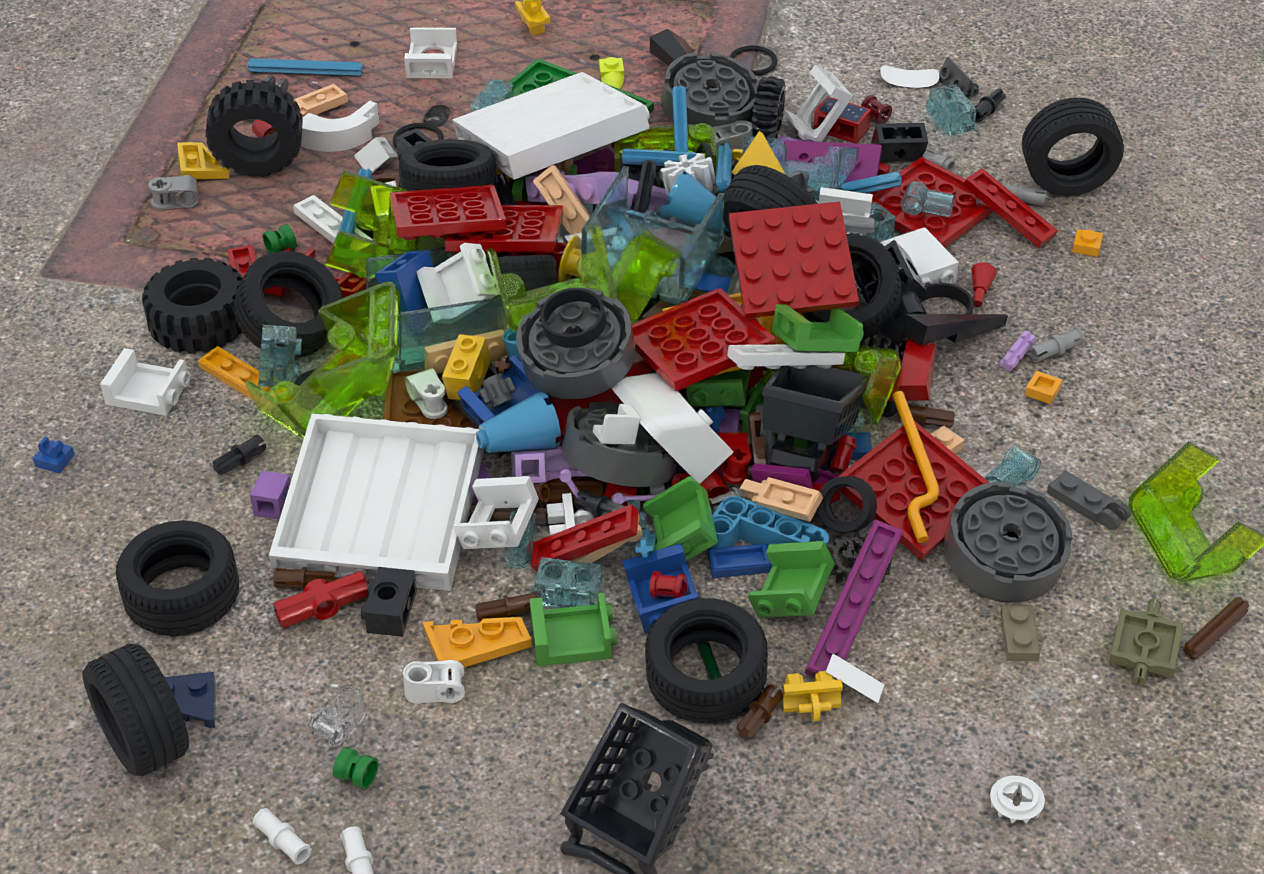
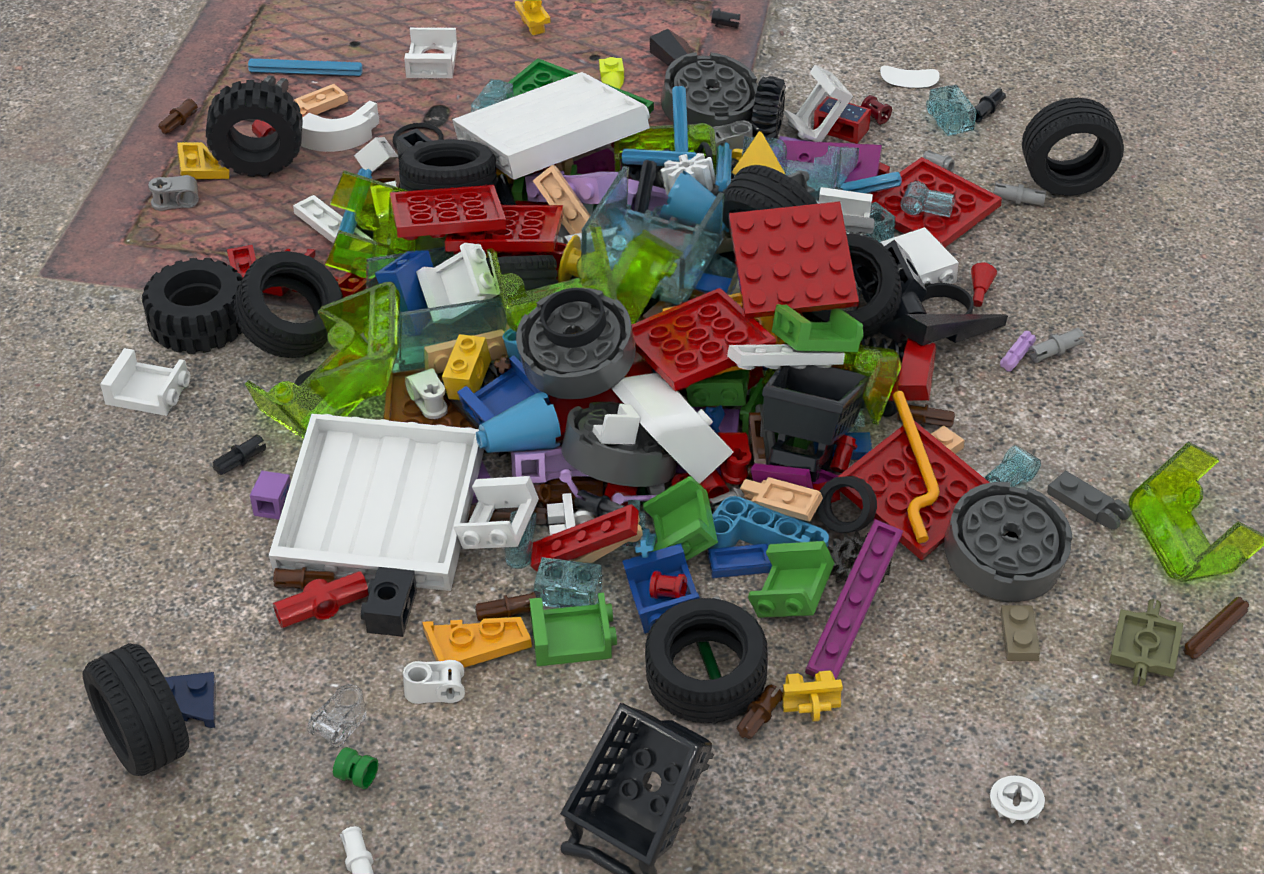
(53, 455): blue tile -> none
(178, 116): none -> reddish brown axle
(183, 608): black tyre -> none
(230, 370): light orange tile -> none
(275, 356): clear light blue brick -> none
(280, 239): green wheel -> none
(282, 836): white pin -> none
(497, 391): dark grey gear -> none
(724, 18): none -> black pin
(758, 48): black tyre -> none
(855, 678): white sticker -> none
(901, 141): black brick -> none
(952, 74): dark grey hinge -> none
(1010, 208): red plate -> none
(1043, 387): light orange plate -> none
(1087, 242): light orange plate -> none

